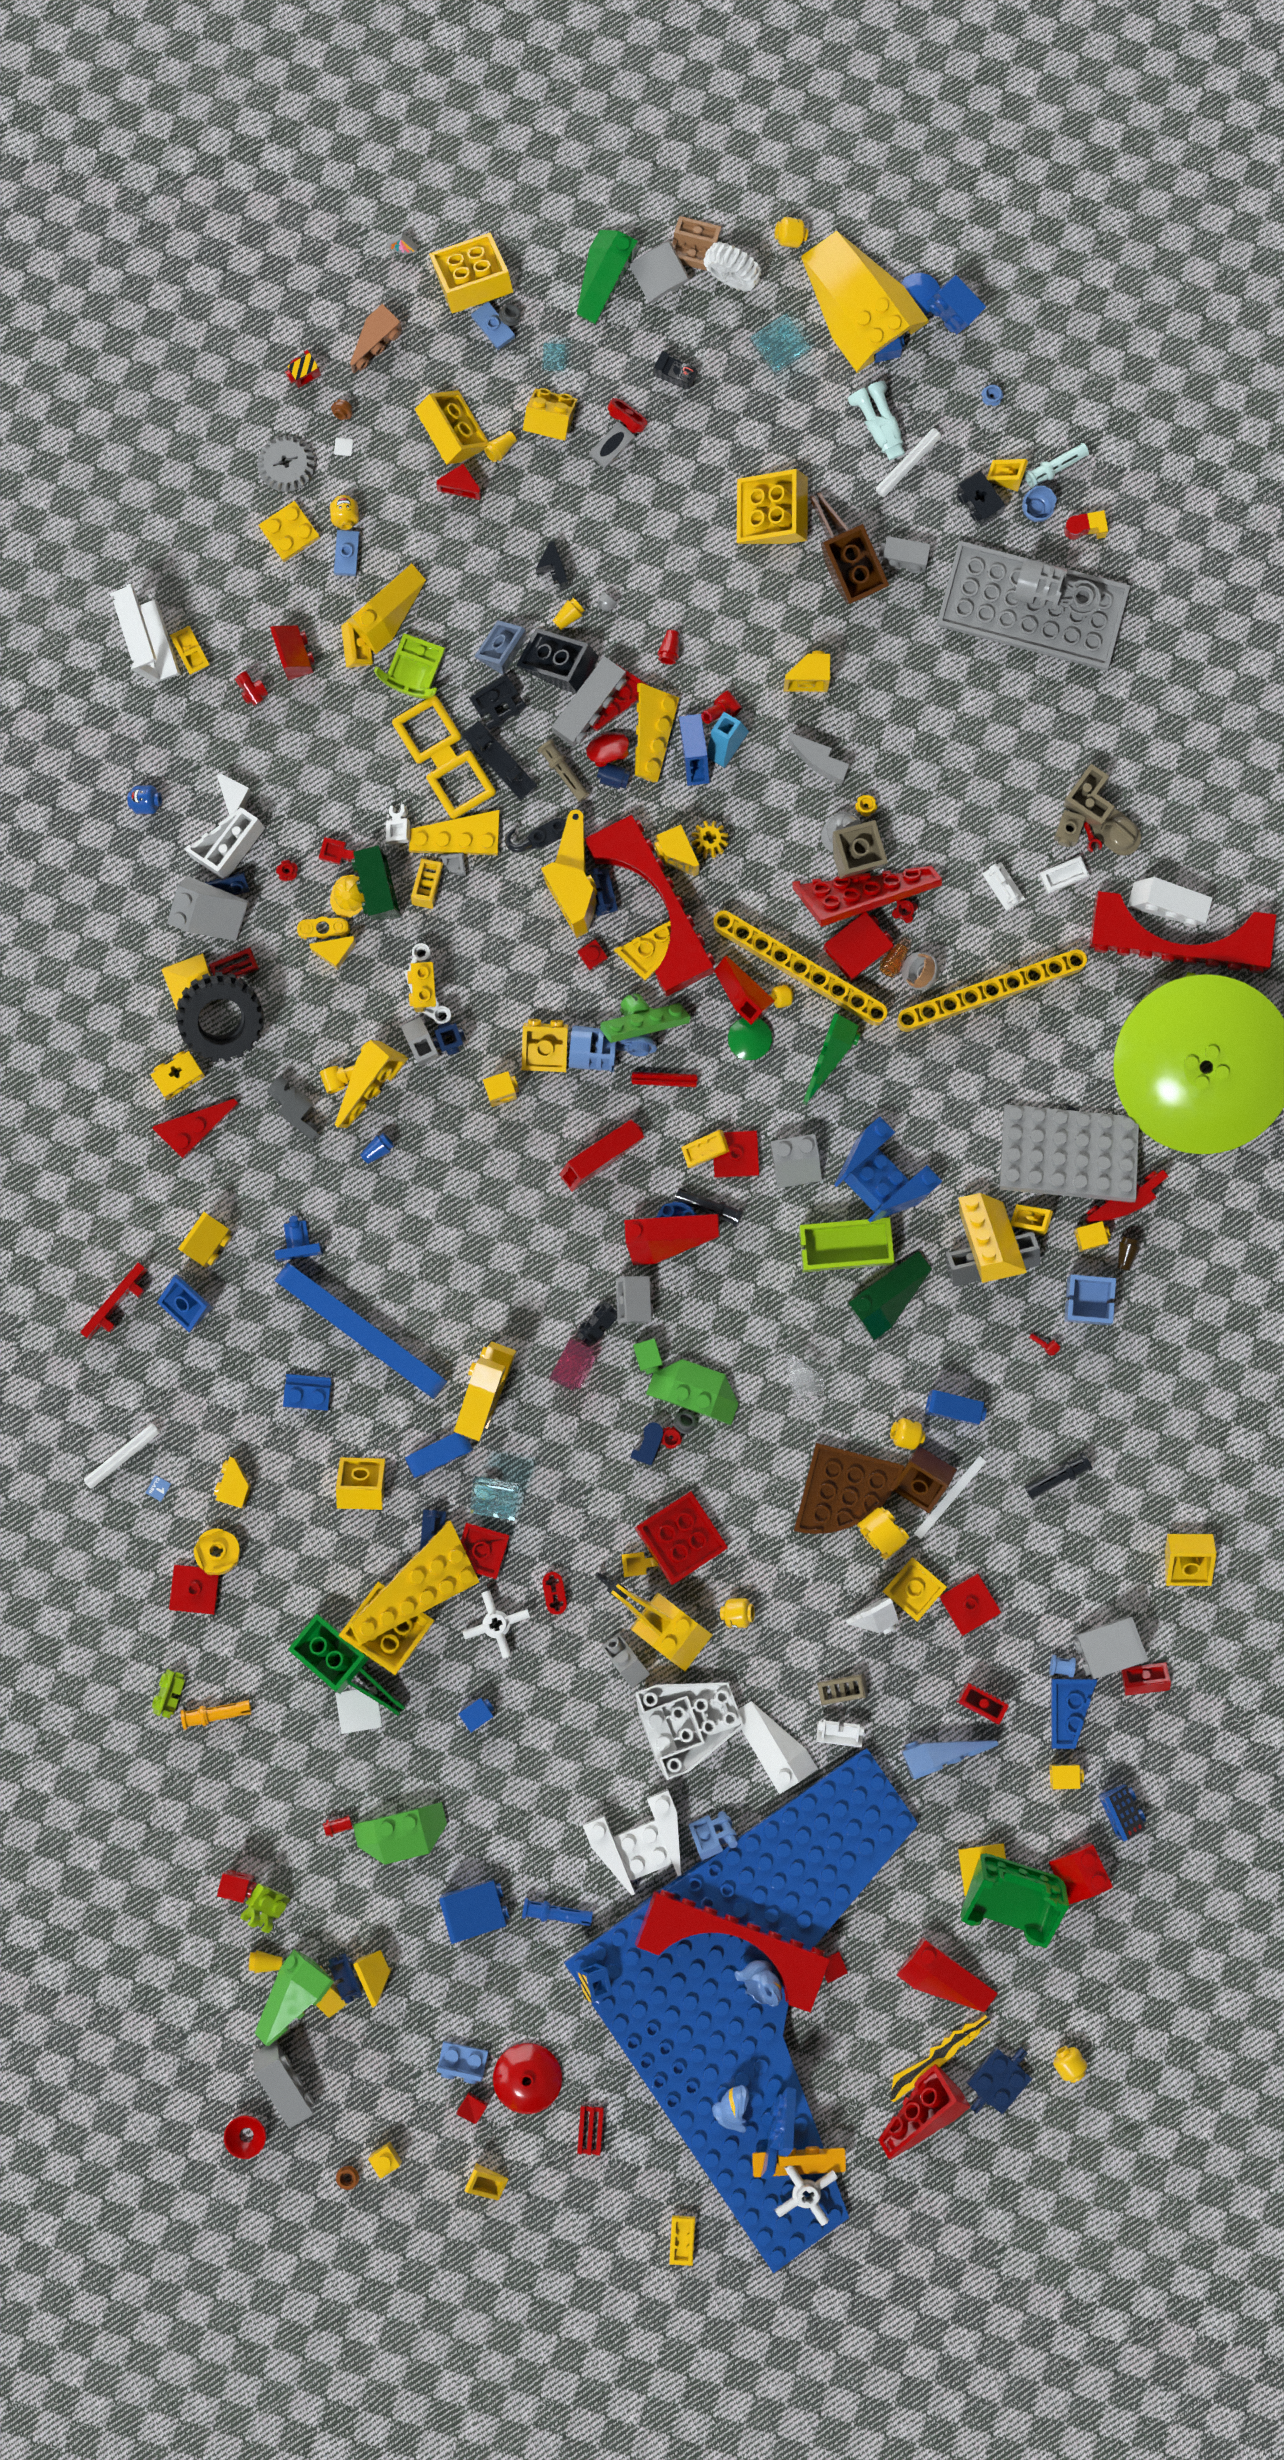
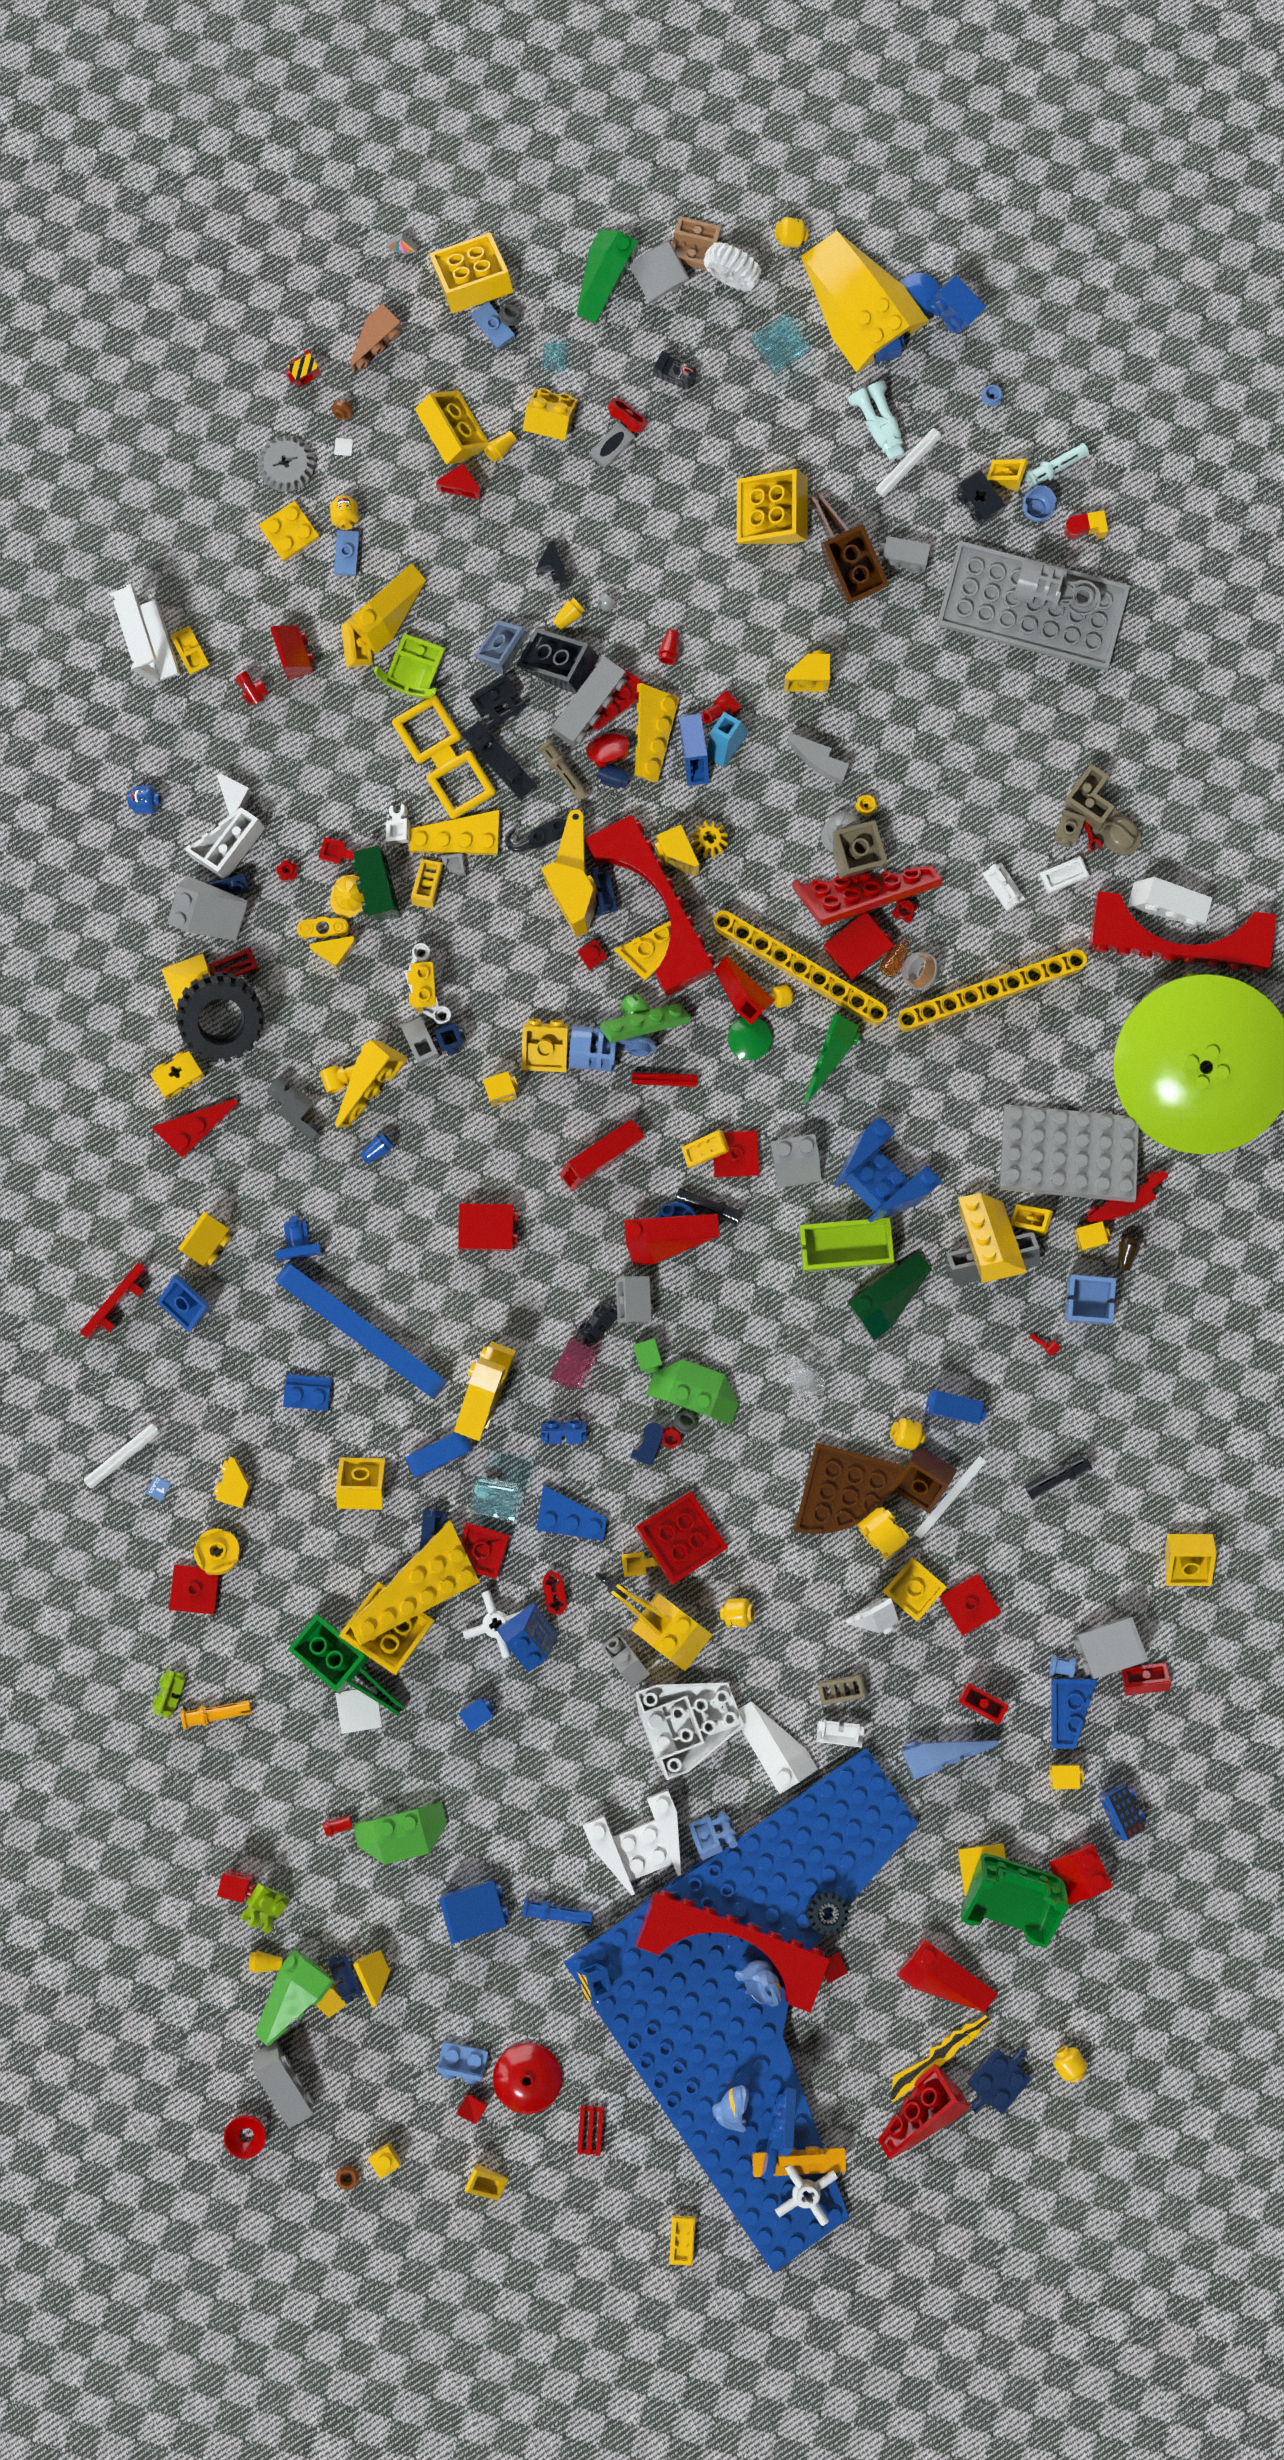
(487, 1227): none -> red brick
(529, 1637): none -> blue slope
(568, 1517): none -> blue wing
(573, 1430): none -> blue hinge
(839, 1912): none -> black bush

